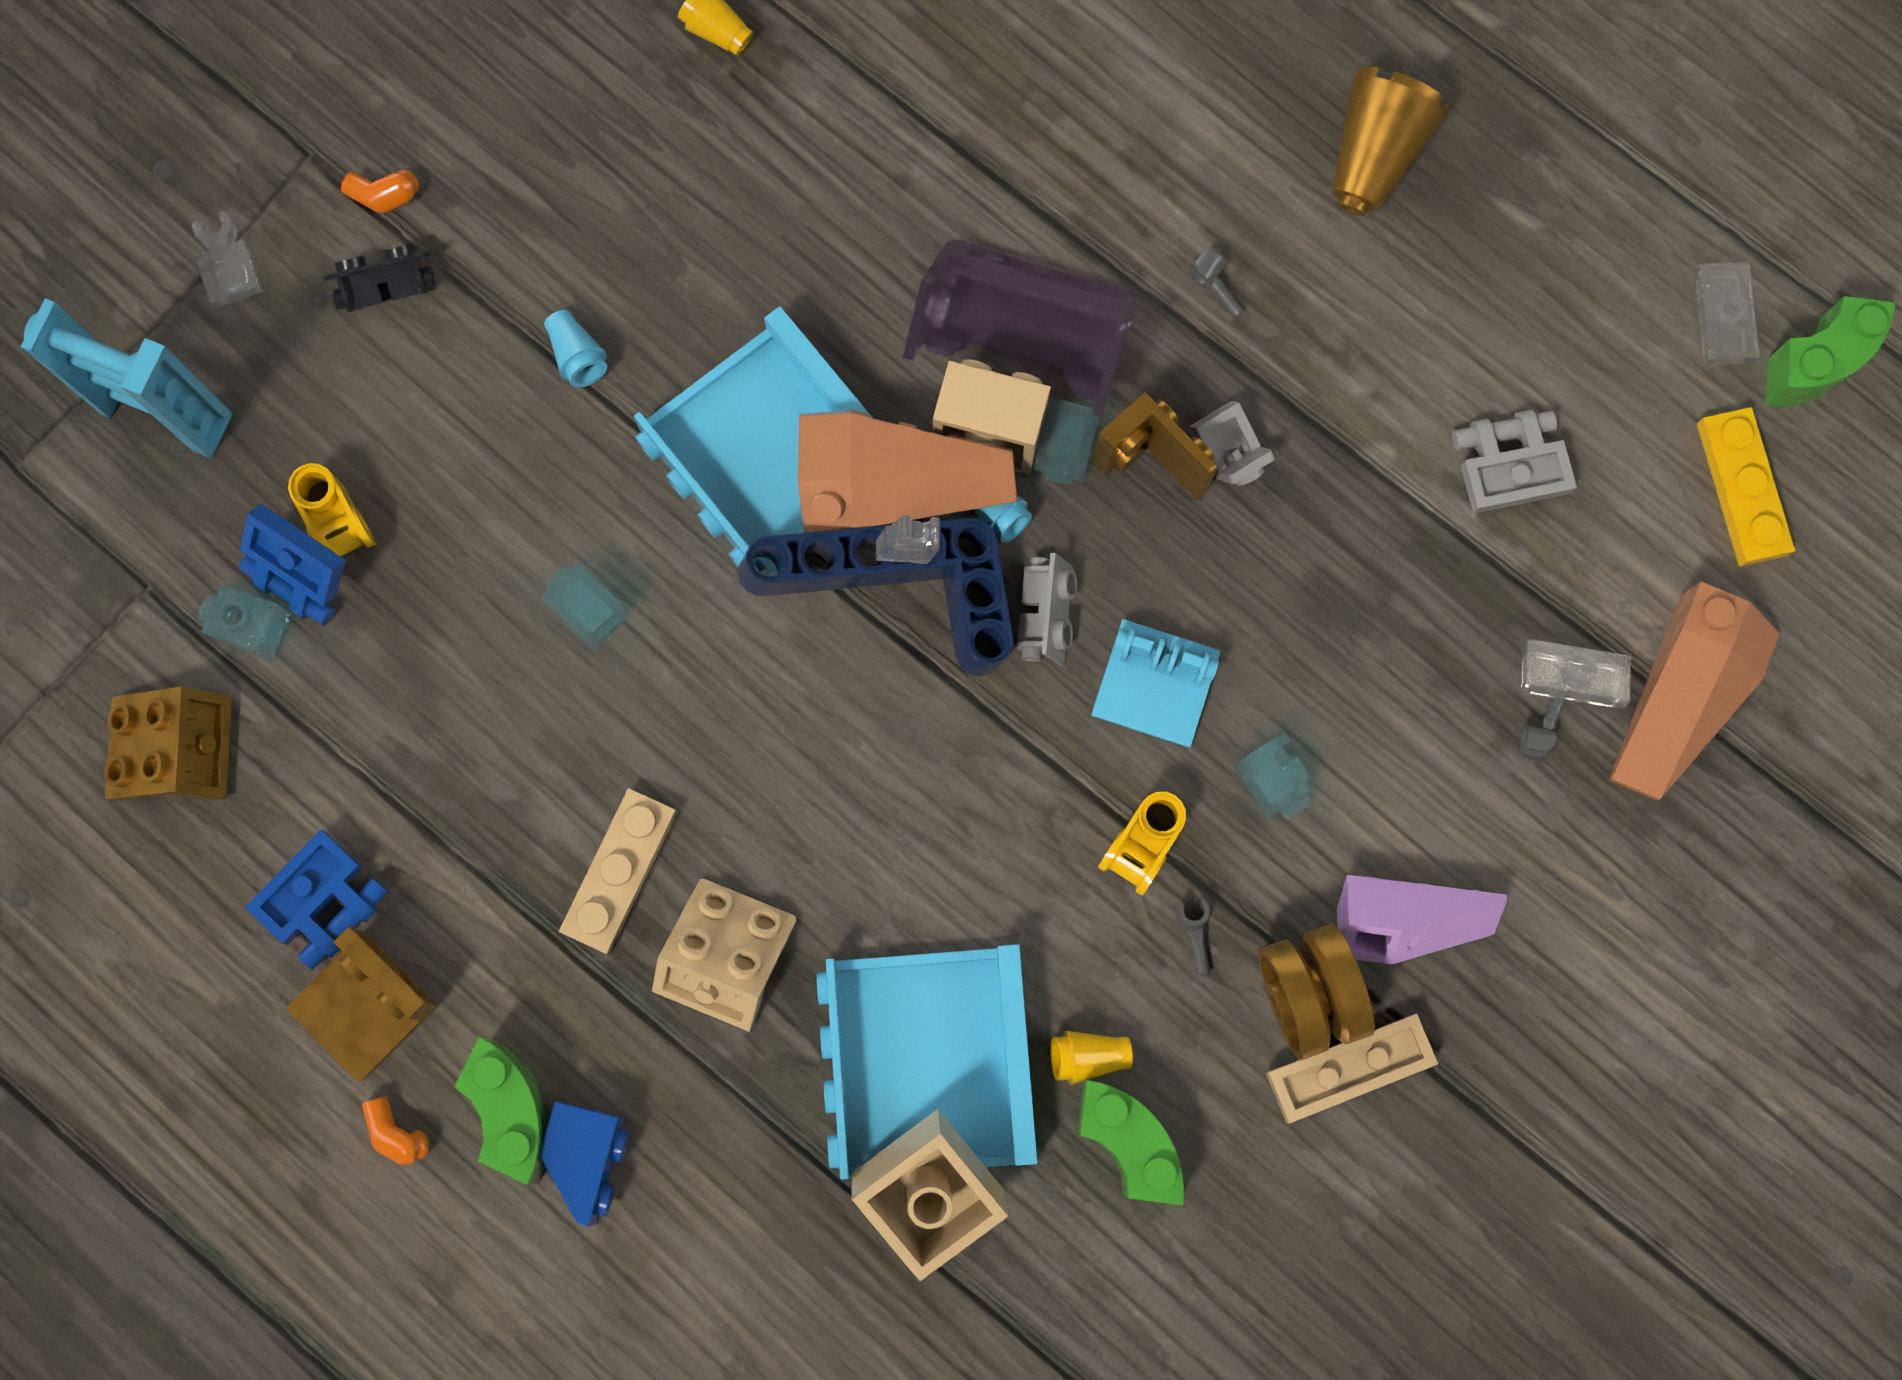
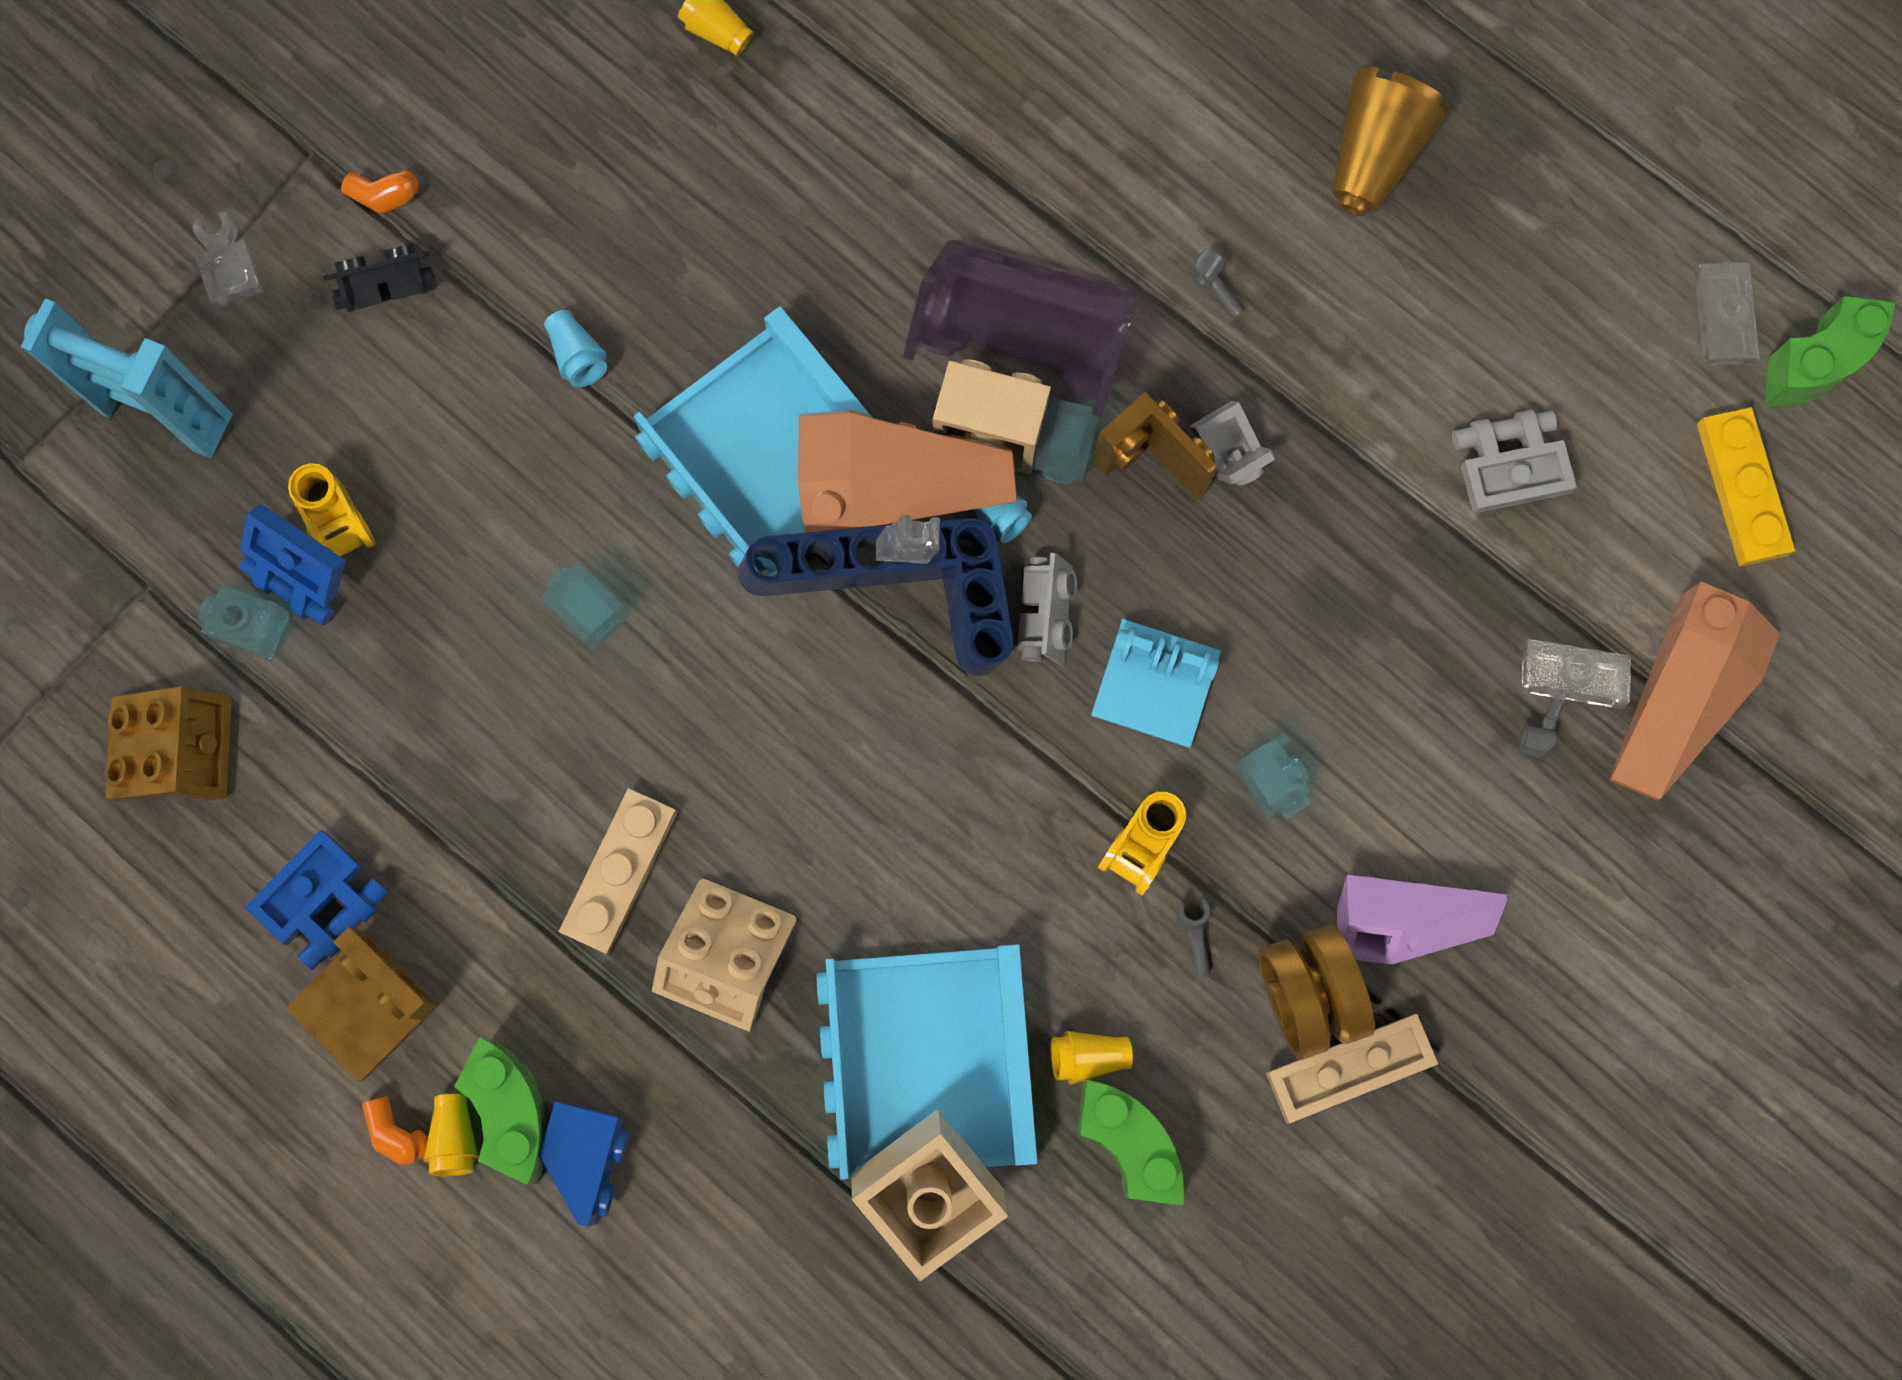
(451, 1138): none -> yellow cone

